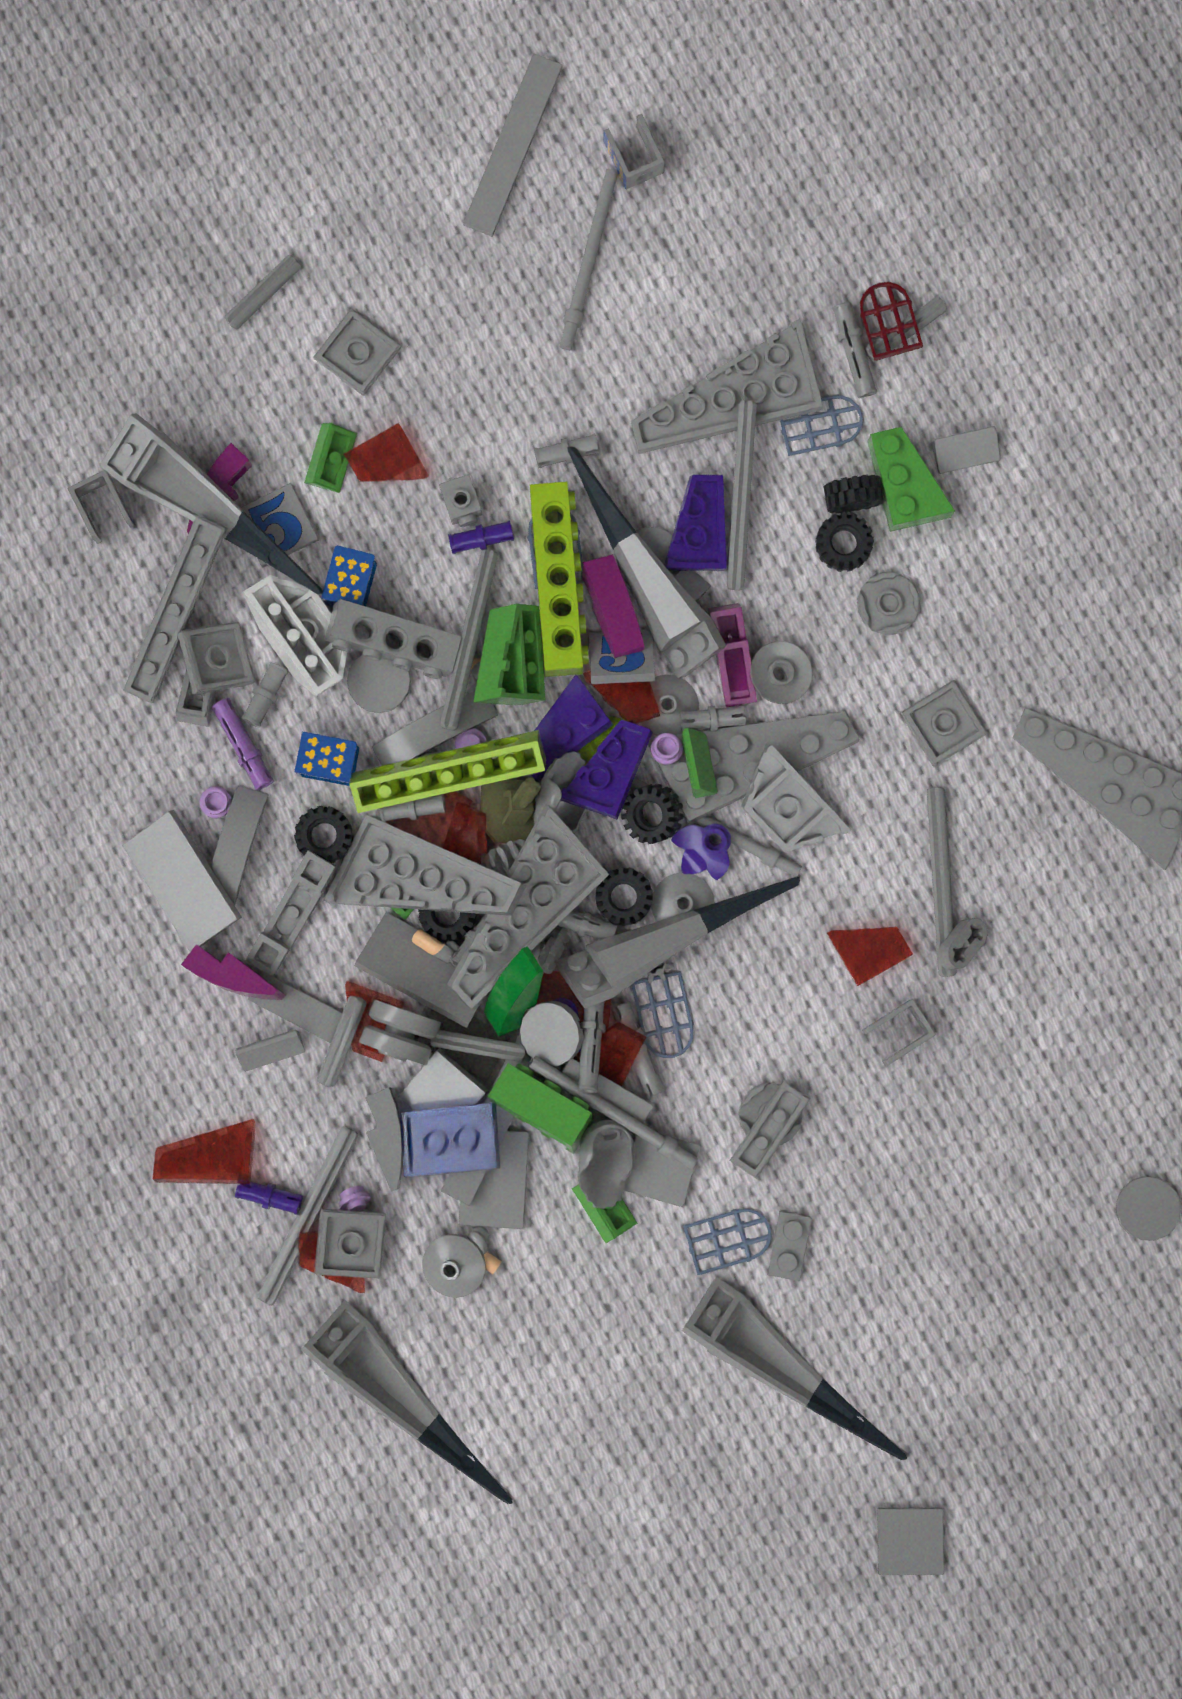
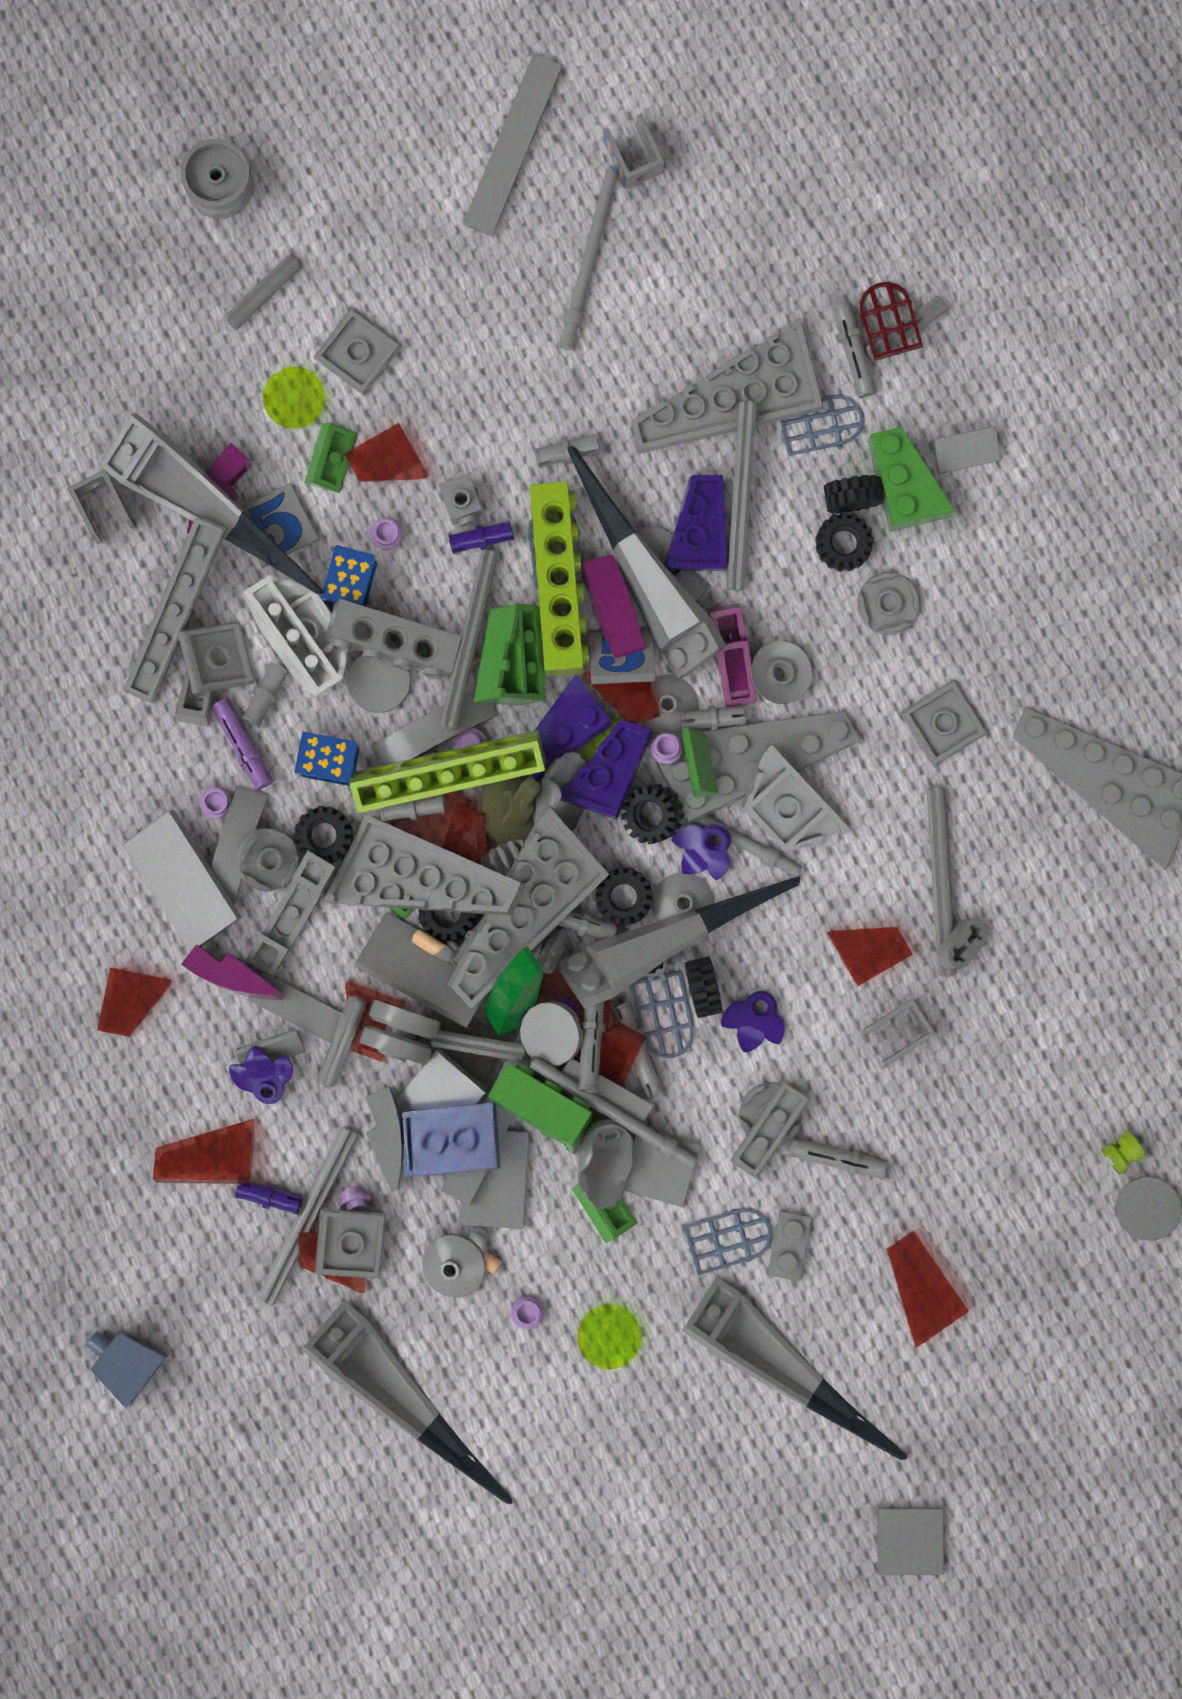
(124, 1364): none -> sand blue torso
(129, 1000): none -> clear red wing
(199, 177): none -> light grey wheel
(262, 1072): none -> dark purple plate
(267, 859): none -> light grey tile
(295, 408): none -> clear neon green tile
(386, 533): none -> lavender plate
(527, 1312): none -> lavender plate
(609, 1336): none -> clear neon green tile
(703, 987): none -> black tyre
(754, 1026): none -> dark purple plate
(838, 1158): none -> light grey pin
(923, 1289): none -> clear red wing
(1124, 1152): none -> lime wheel

